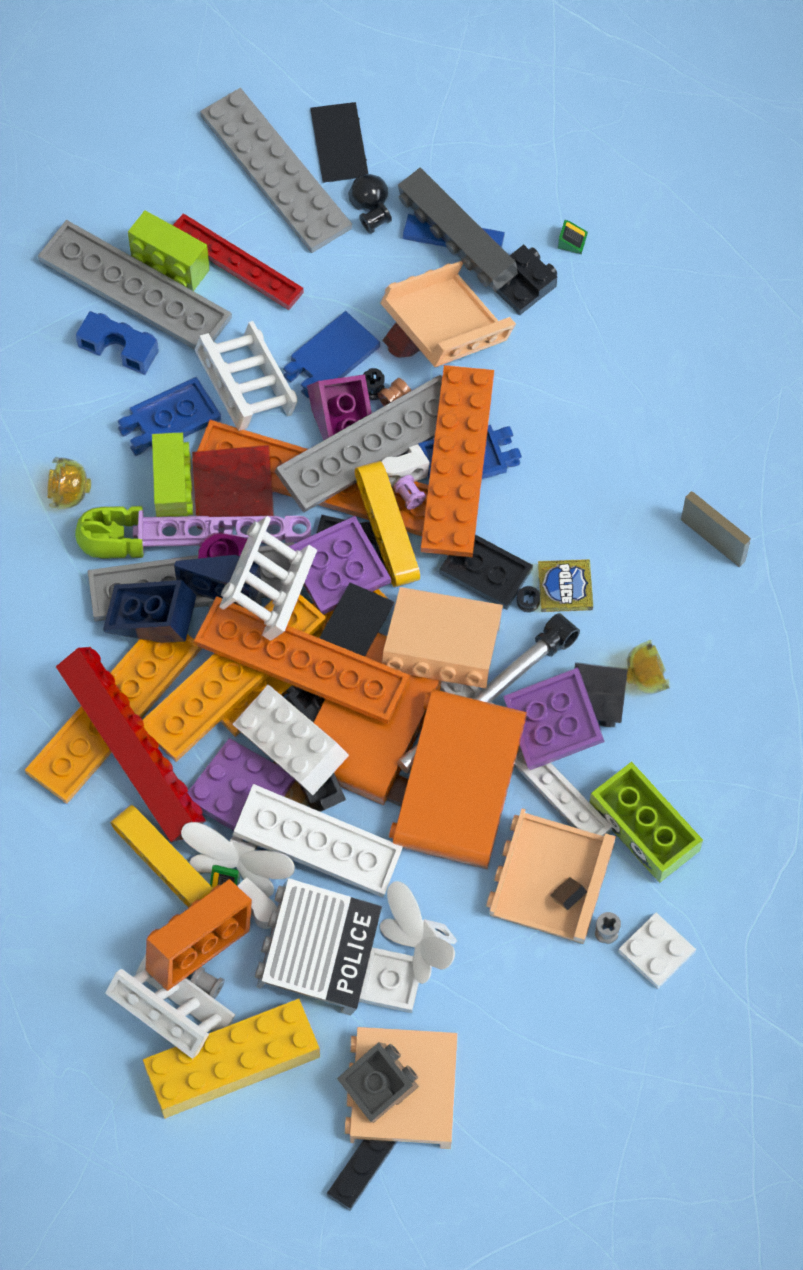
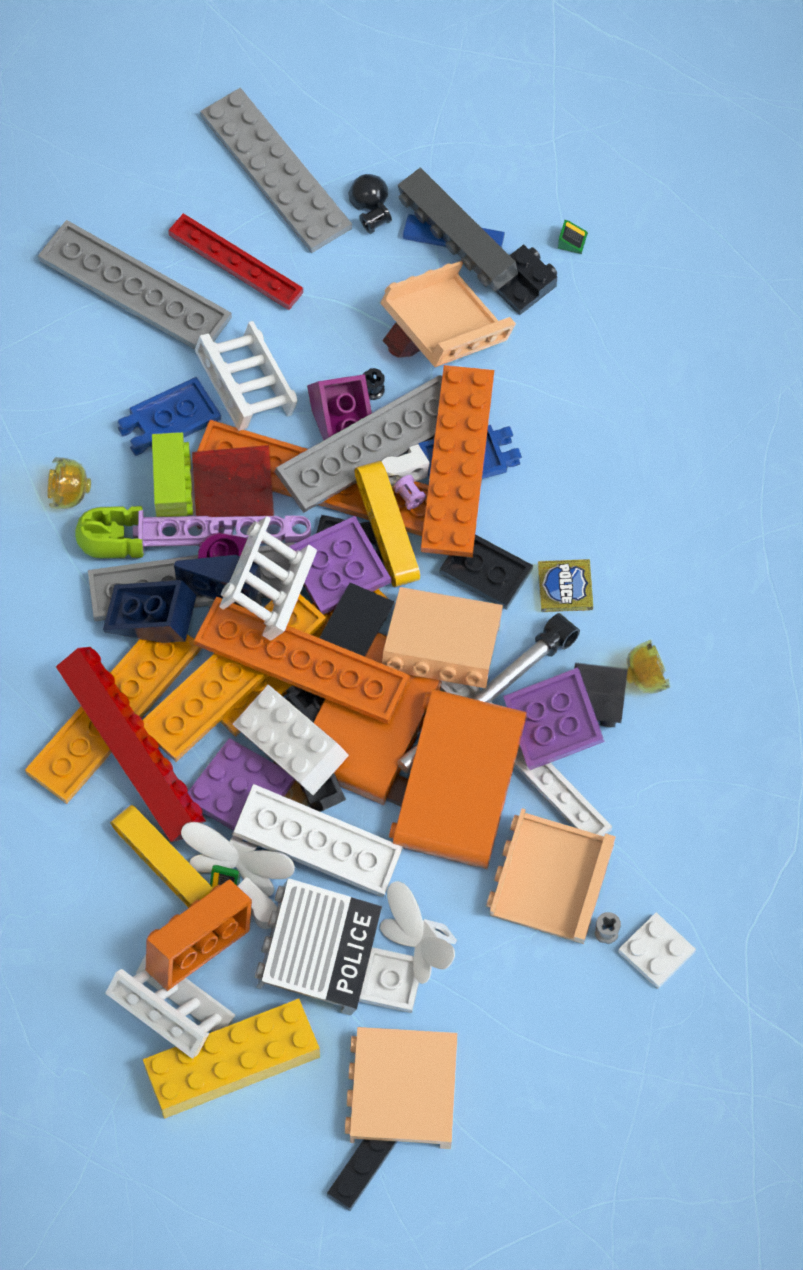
(100, 331): blue arch -> none
(169, 250): lime brick -> none
(207, 982): light grey bush -> none
(332, 352): blue tile -> none
(339, 142): black window -> none
(379, 1081): dark grey plate -> none
(397, 390): nougat wheel -> none
(531, 591): black bush -> none
(568, 893): black tile -> none
(646, 822): lime brick -> none
(715, 529): dark tan tile -> none

